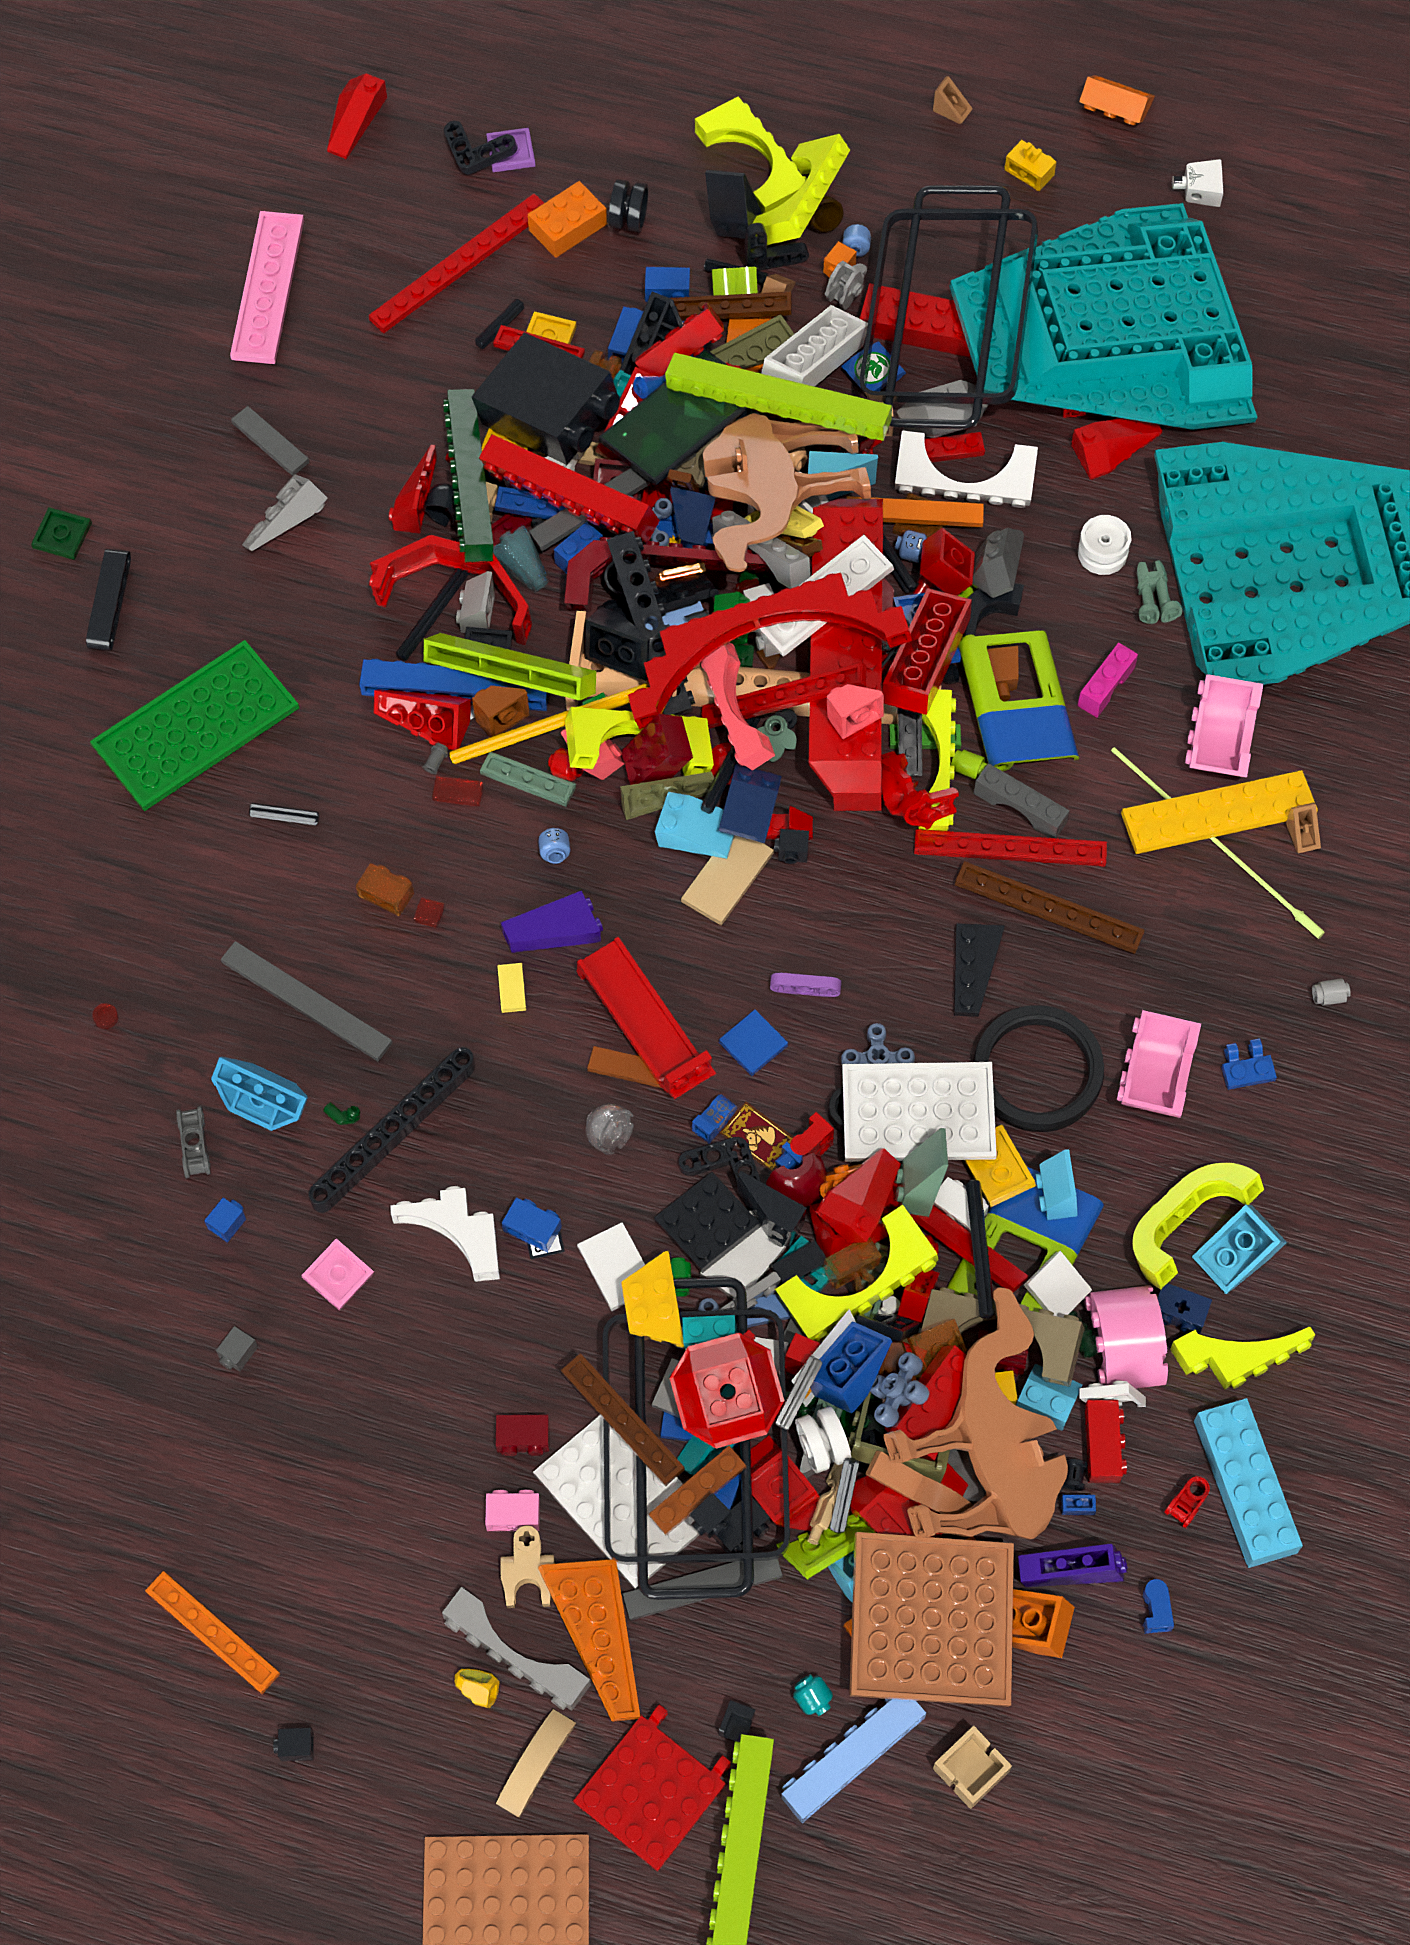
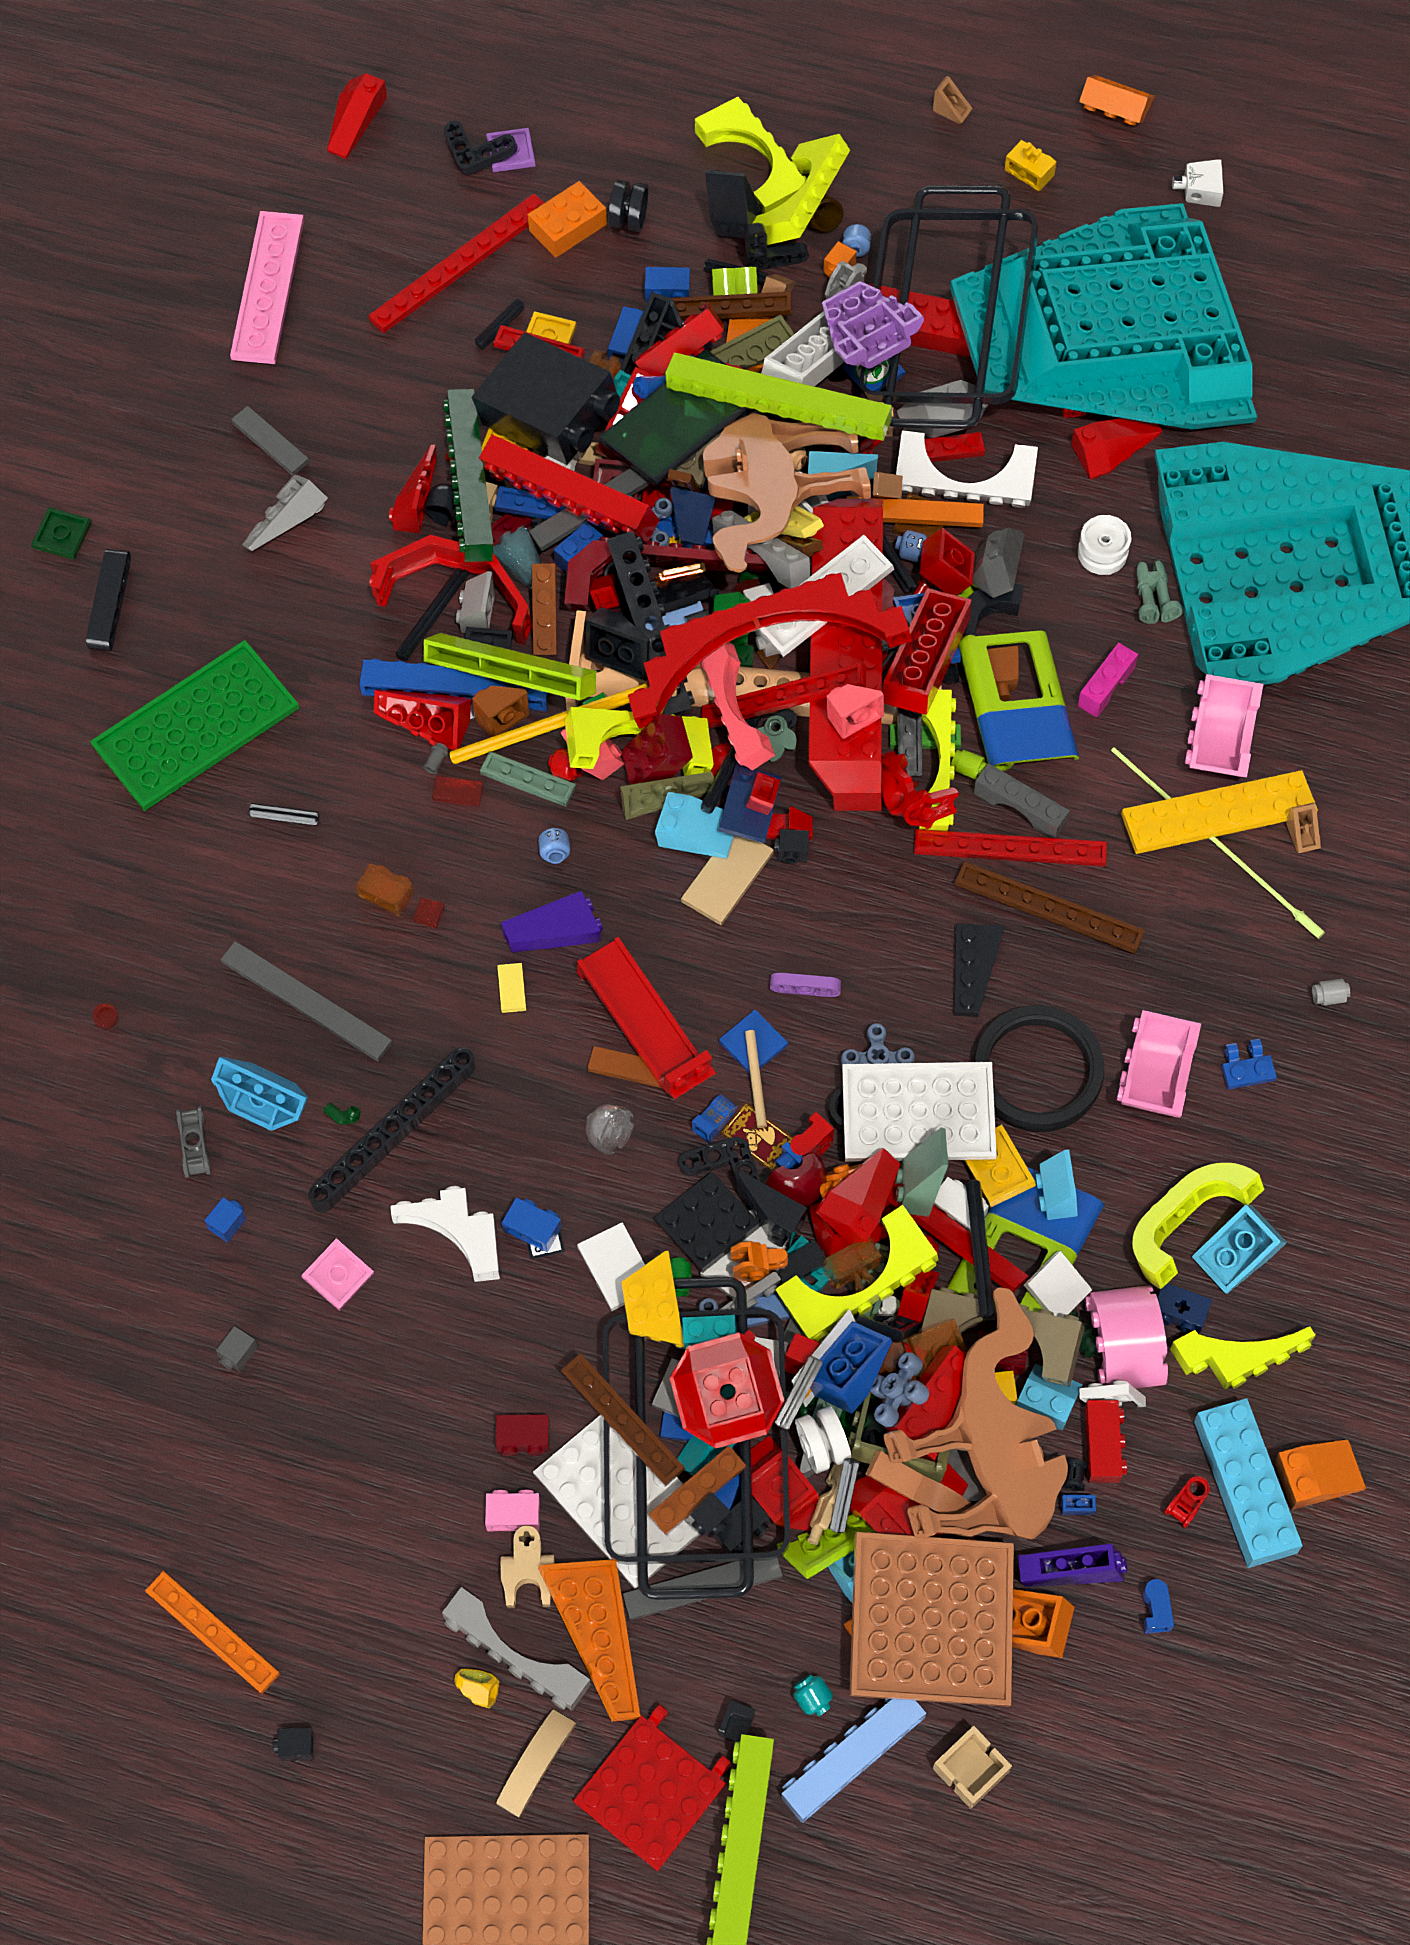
(544, 610): none -> dark orange plate
(604, 592): none -> red panel
(755, 1079): none -> tan bar
(756, 1261): none -> orange hinge
(763, 793): none -> red slope
(869, 325): none -> medium lavender wedge
(887, 485): none -> medium nougat slope
(1318, 1473): none -> orange slope

